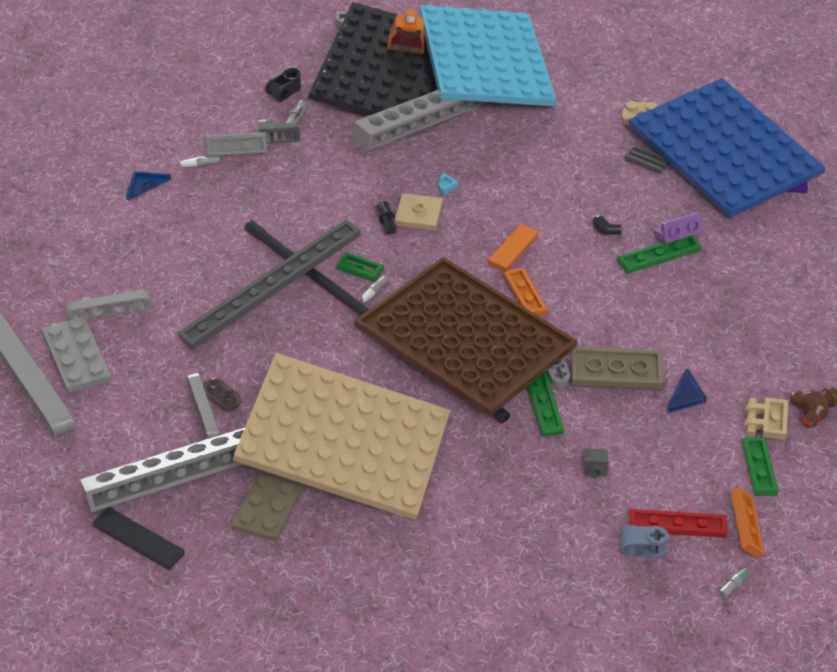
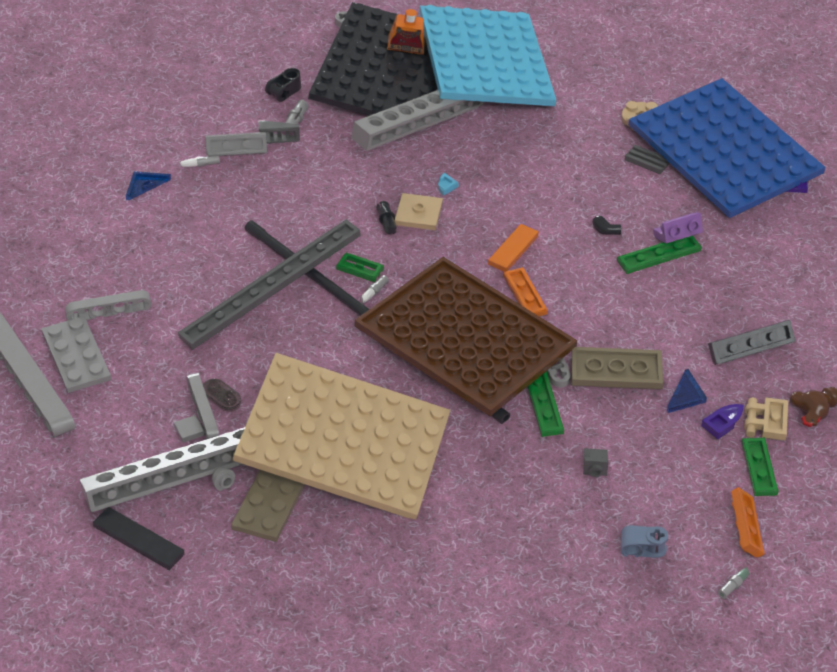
(189, 428): none -> light grey tile
(223, 478): none -> light grey plate
(681, 522): red tile -> none
(722, 420): none -> dark purple plate
(751, 342): none -> plate

